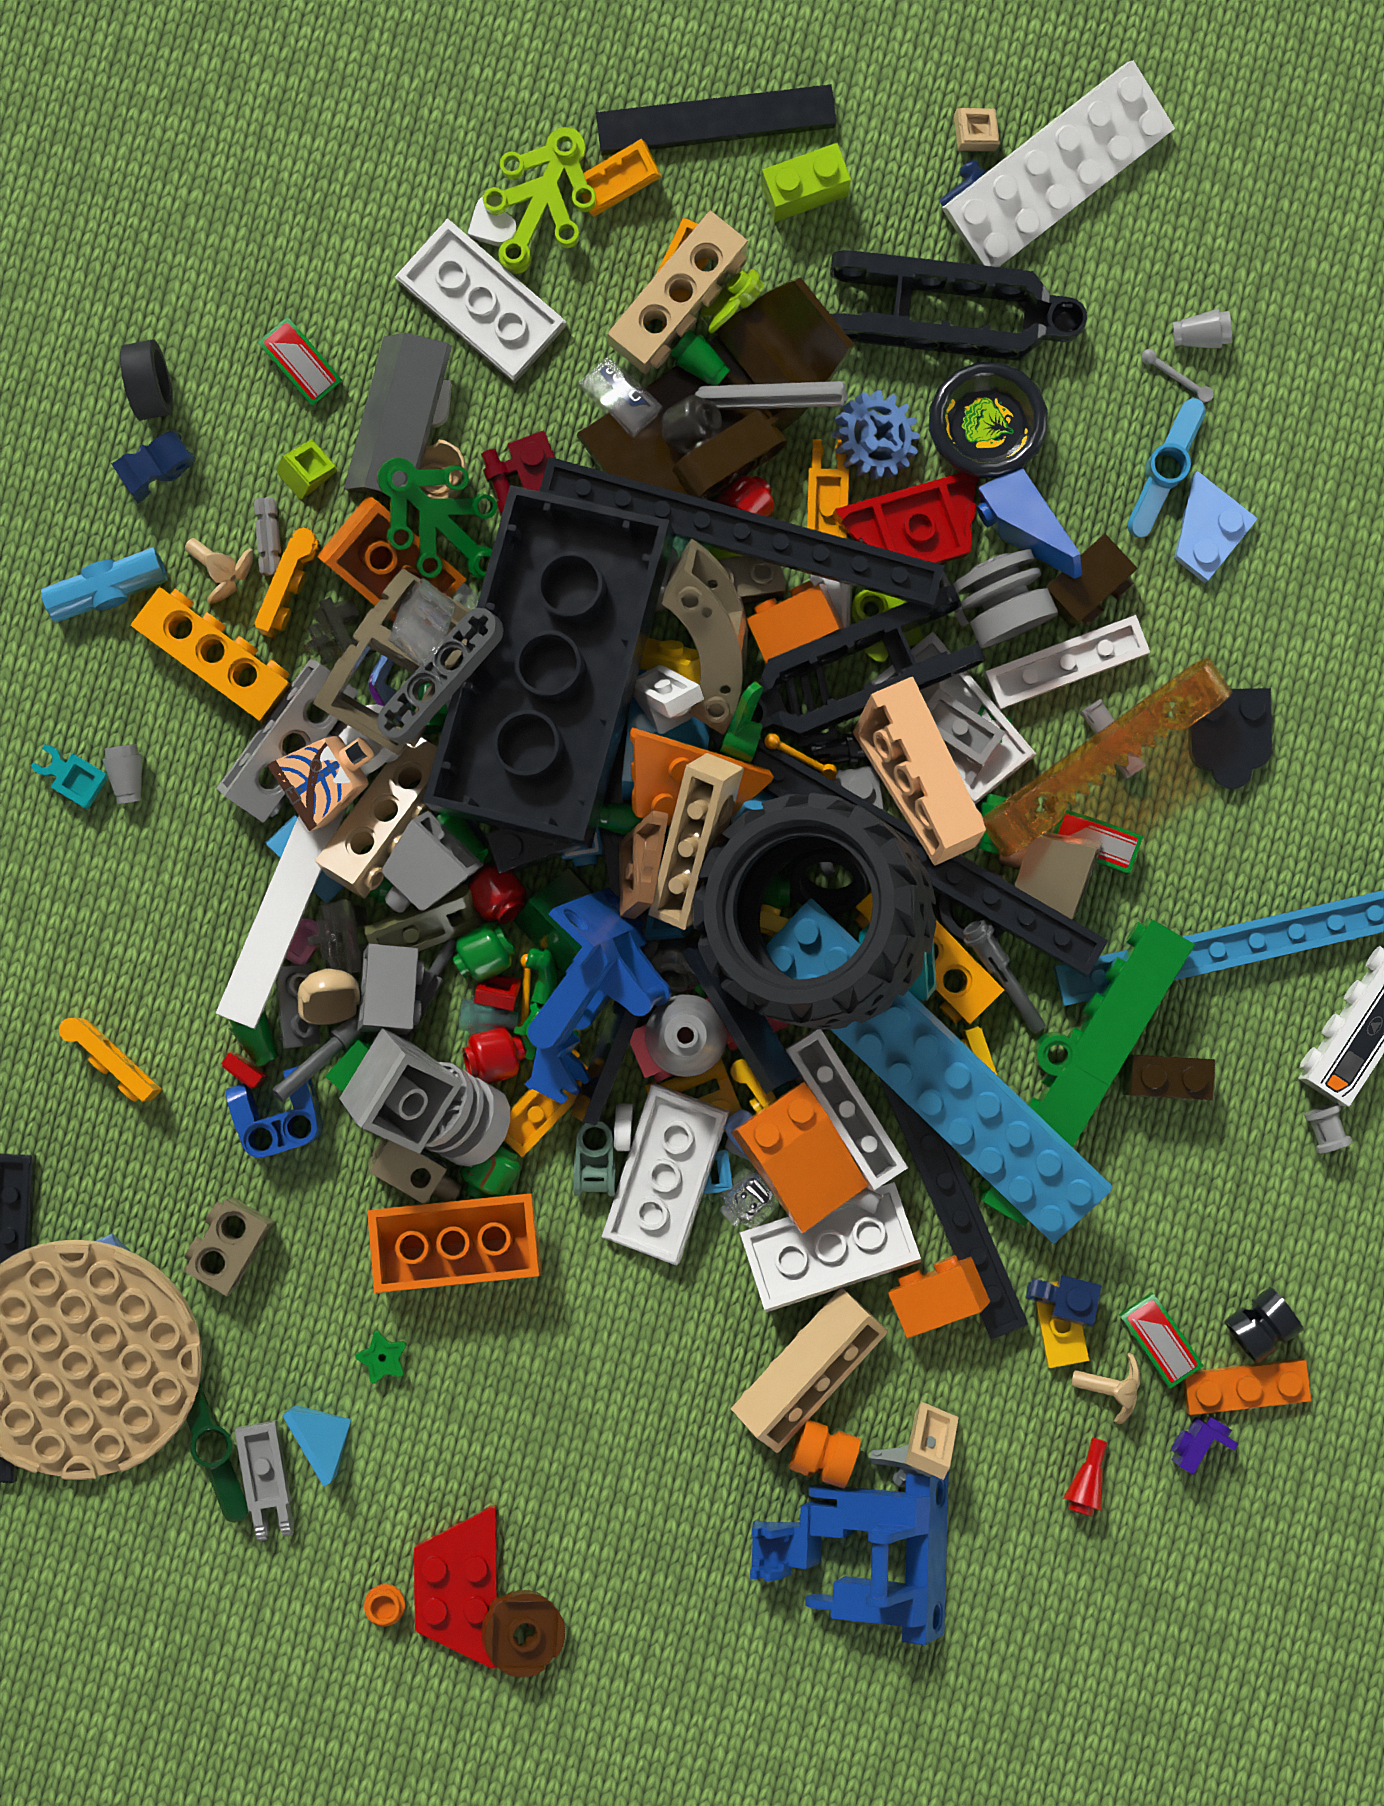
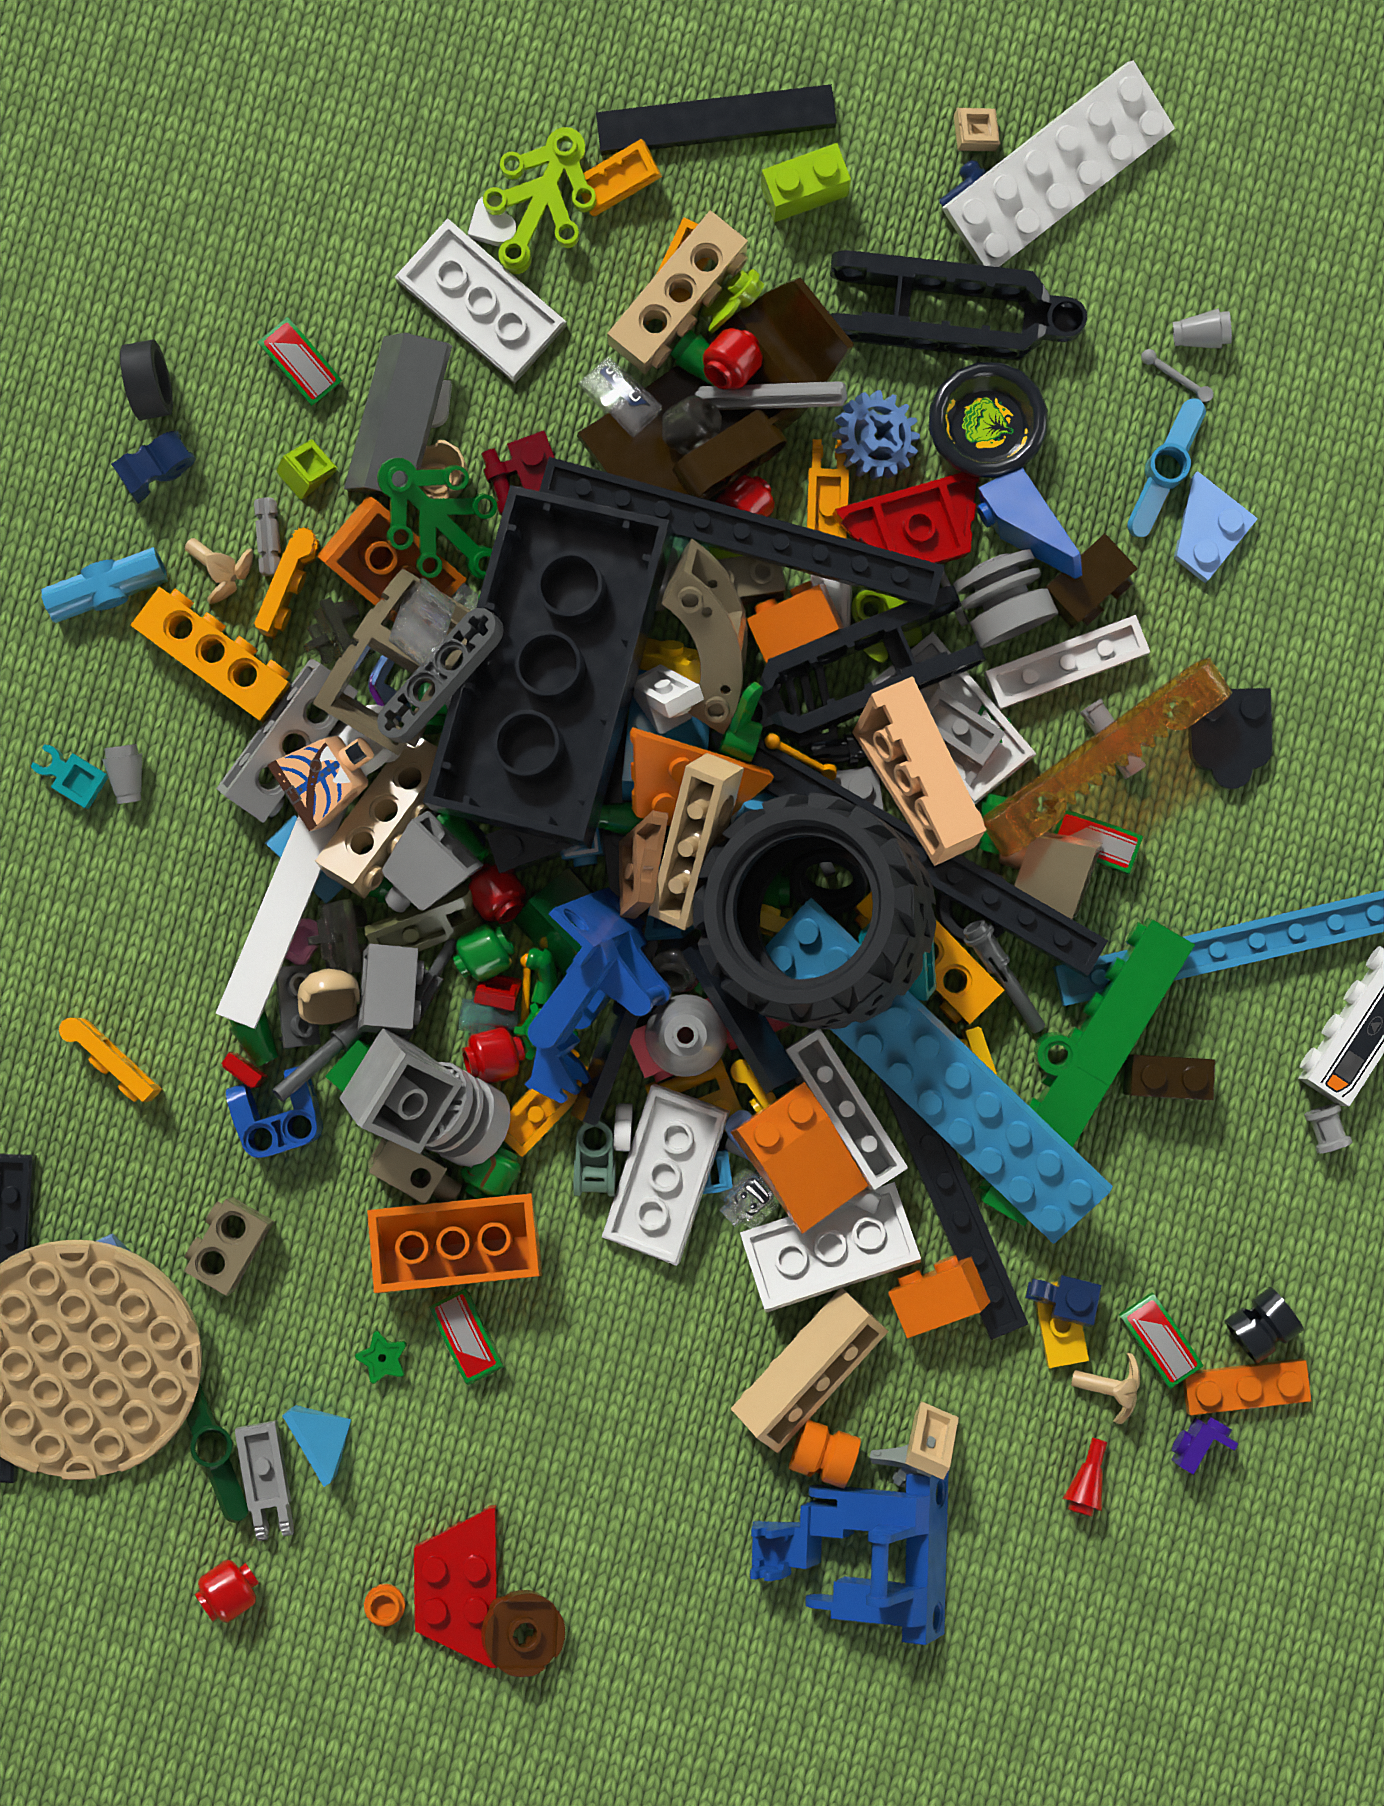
(227, 1591): none -> red head
(466, 1336): none -> slope
(732, 359): none -> red head

